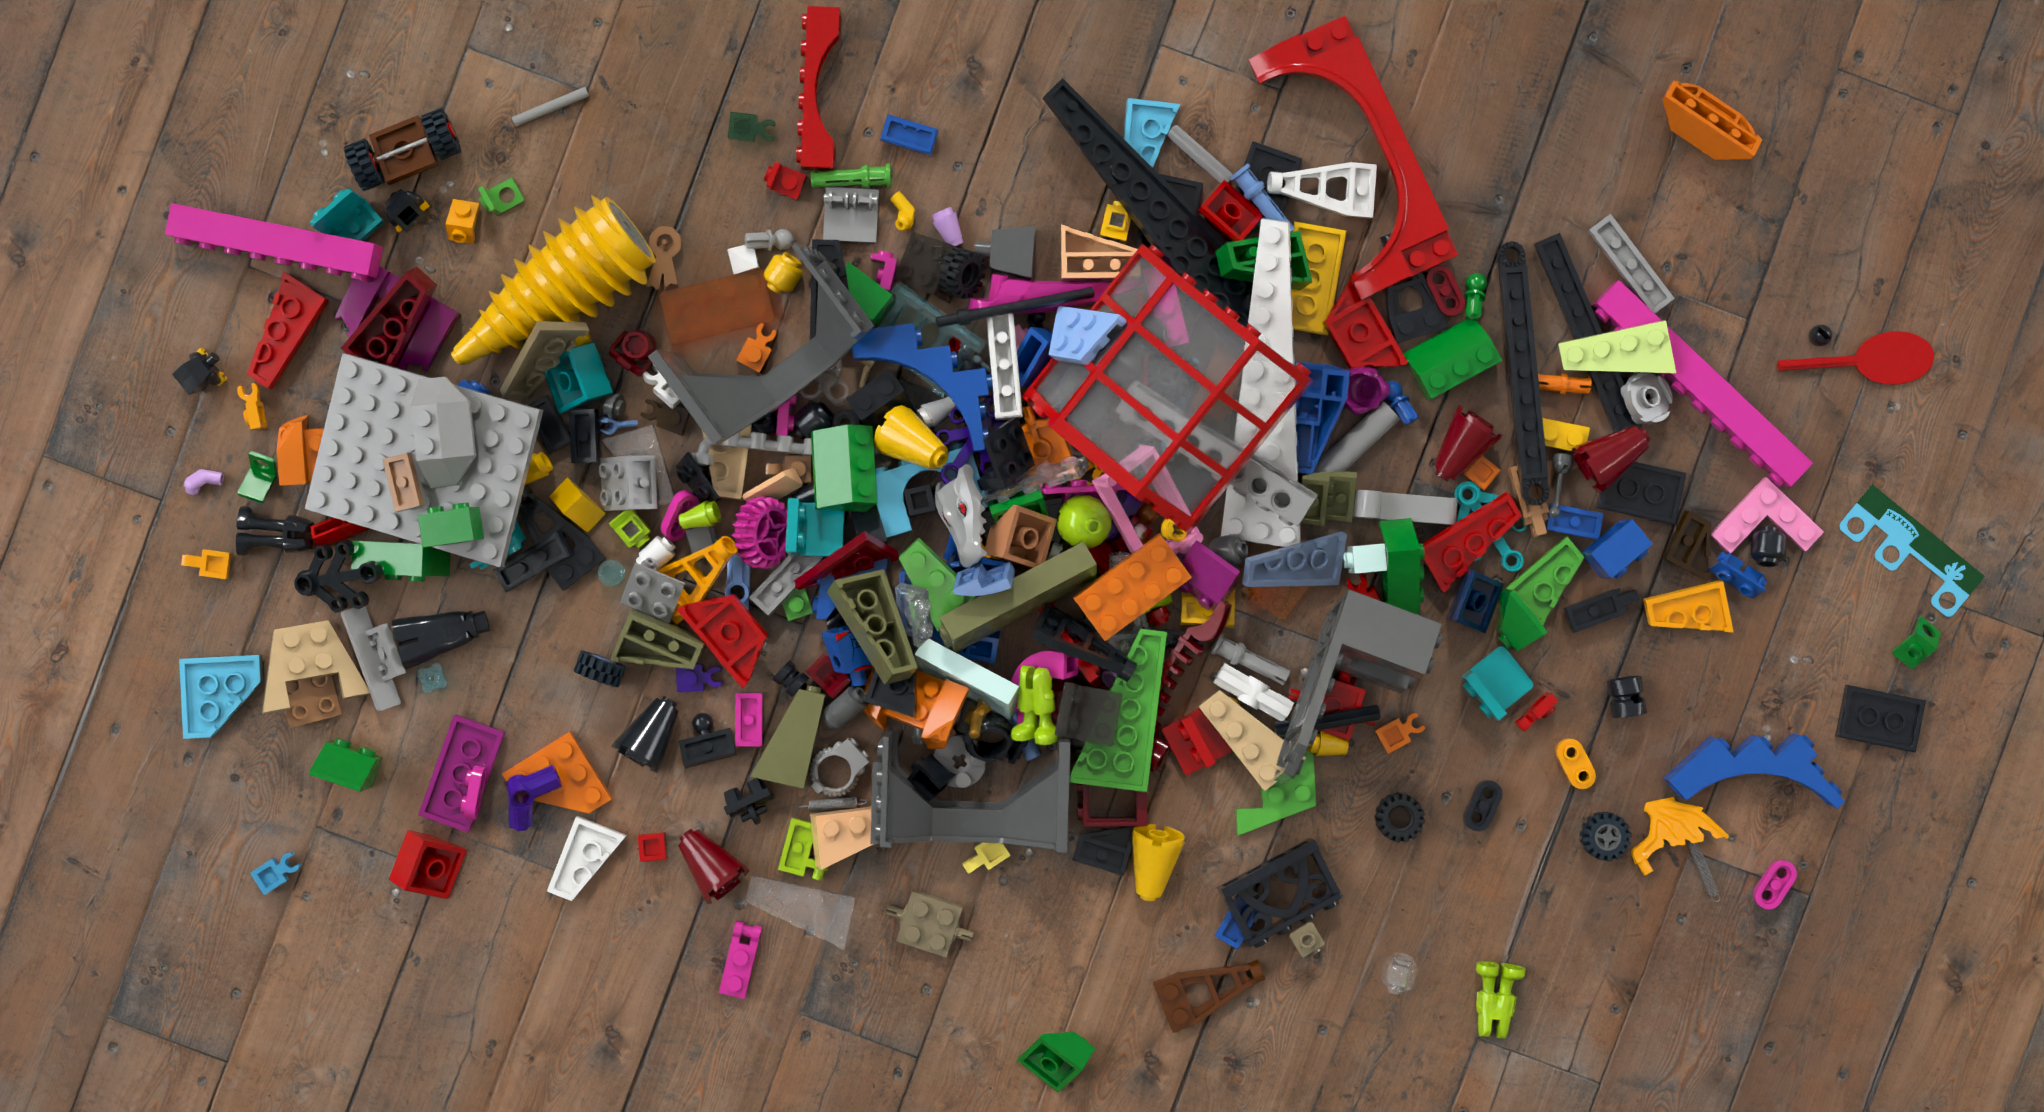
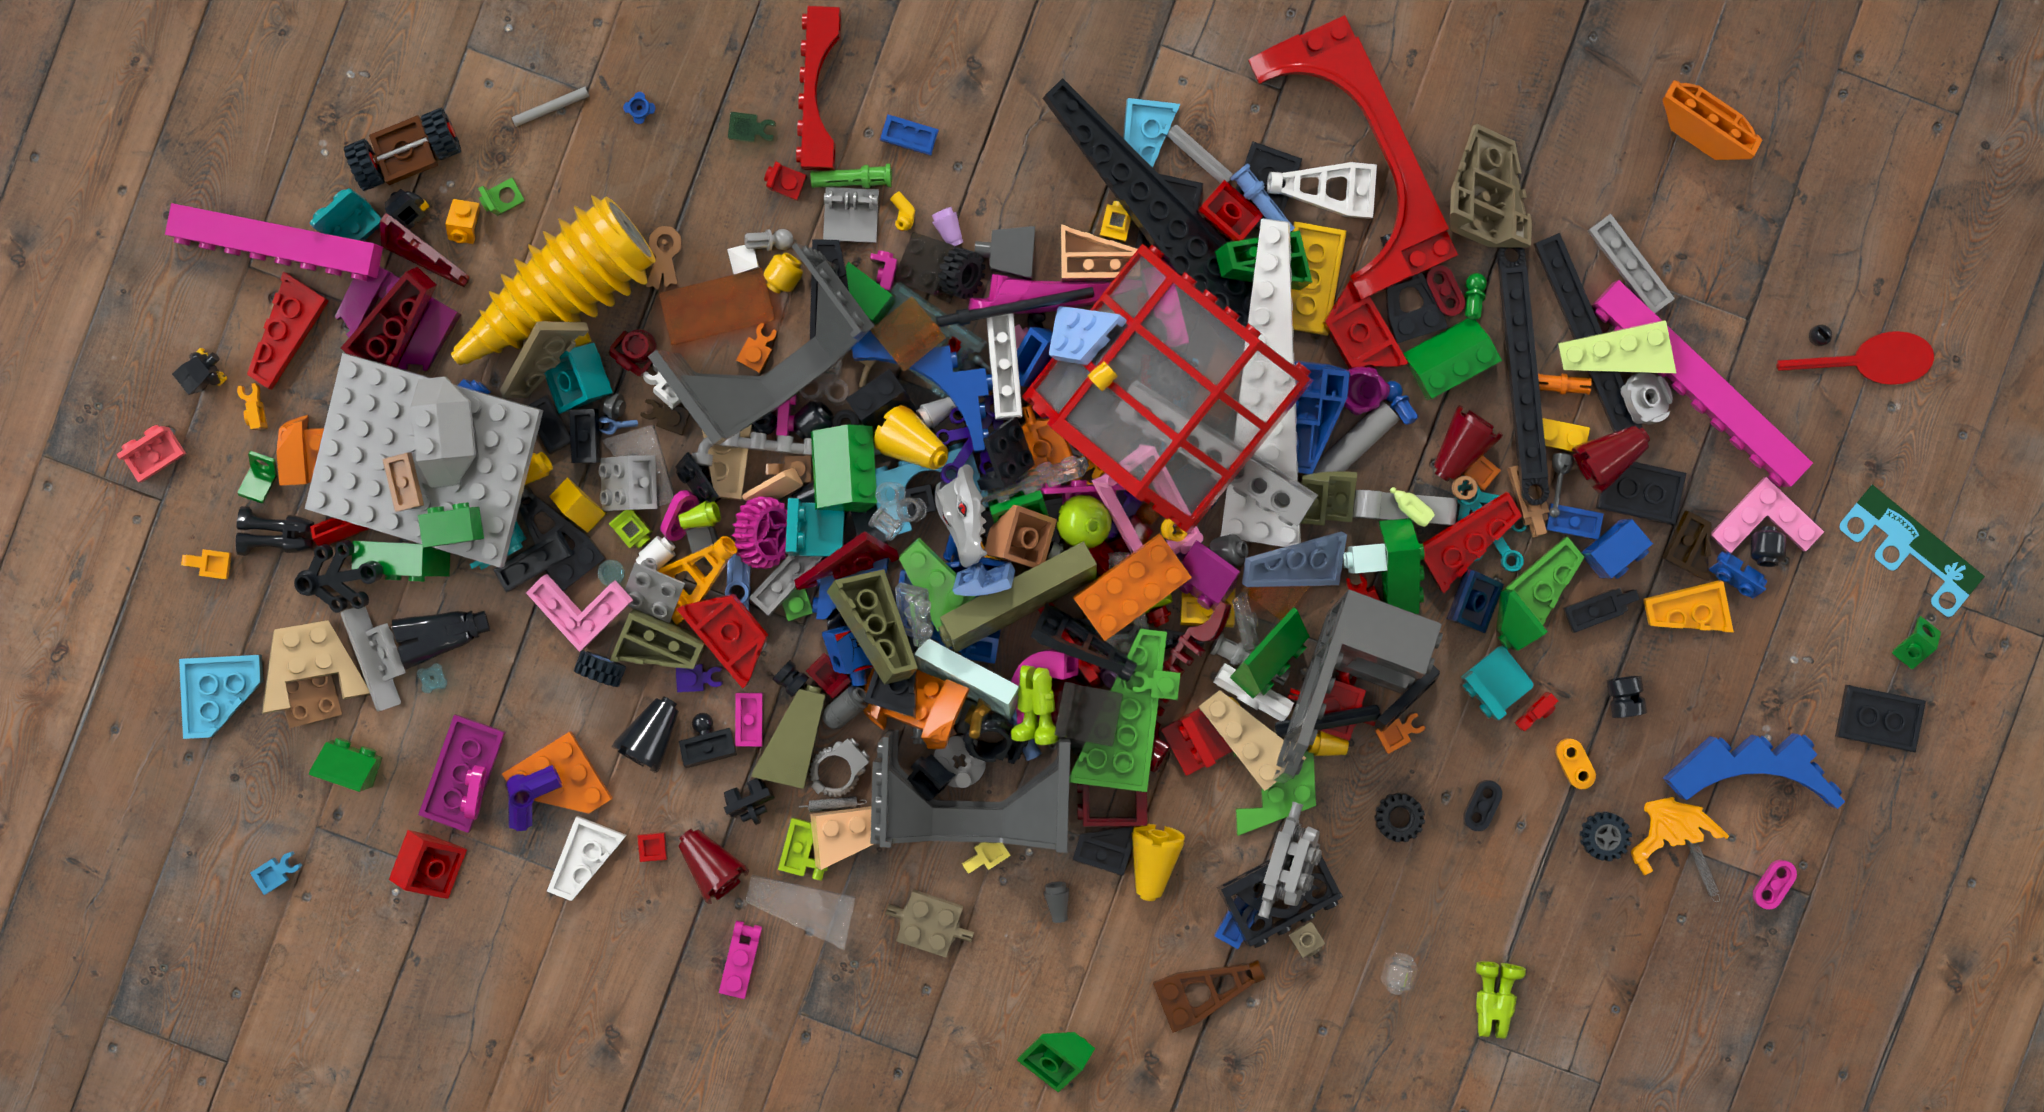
(151, 452): none -> coral bracket
(199, 478): lavender arm -> none
(409, 246): none -> dark red wing
(579, 626): none -> bright pink plate
(639, 100): none -> blue plate
(893, 514): none -> clear piece
(908, 333): none -> clear orange hinge
(1057, 900): none -> dark grey cone
(1102, 376): none -> yellow hose
(1162, 684): none -> bright green plate
(1246, 621): none -> clear plate
(1272, 655): none -> green slope
(1305, 854): none -> light grey piece
(1407, 699): none -> black tile
(1413, 507): none -> yellowish green piece
(1469, 494): none -> medium nougat bush
(1488, 193): none -> dark tan wedge

